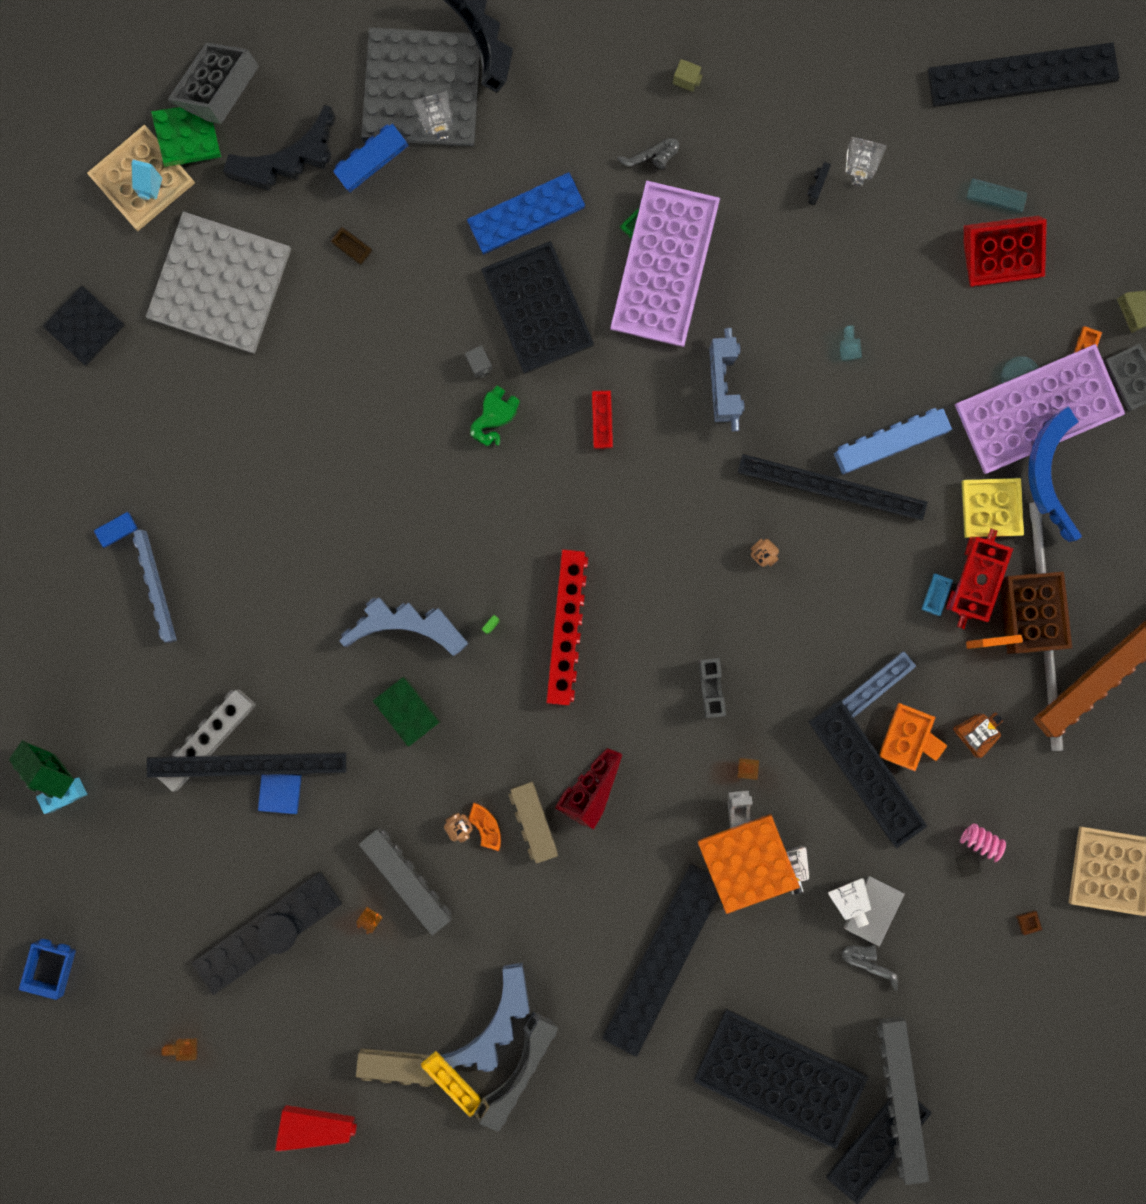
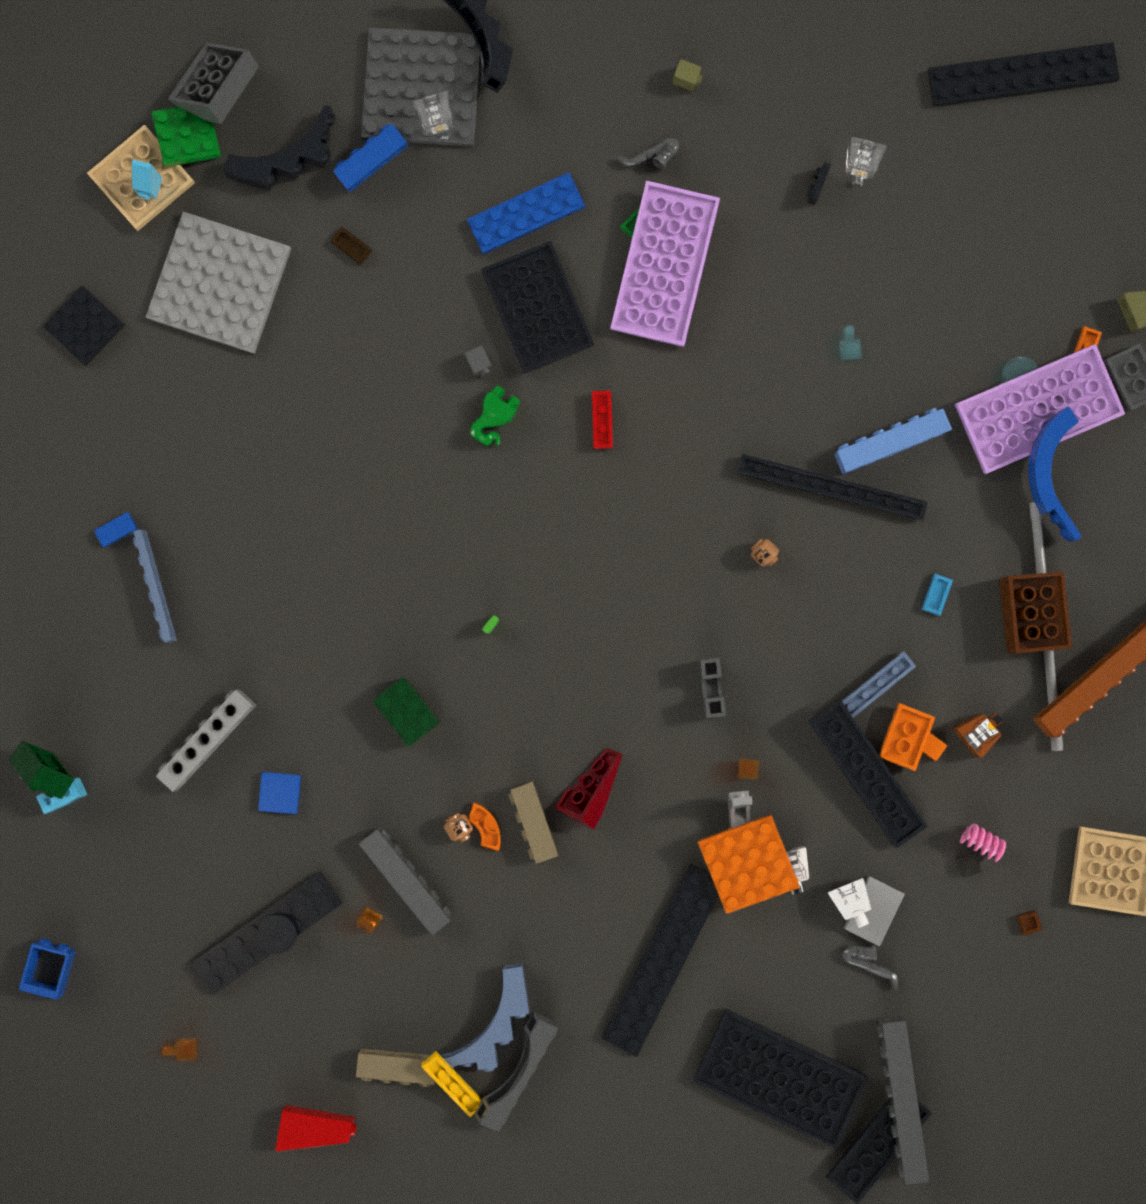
(246, 764): black plate -> none
(407, 618): sand blue arch -> none
(568, 559): red brick -> none
(722, 353): sand blue brick -> none
(983, 558): red brick -> none
(994, 506): light yellow plate -> none
(994, 641): orange tile -> none
(997, 195): clear light blue tile -> none
(1005, 250): red slope -> none

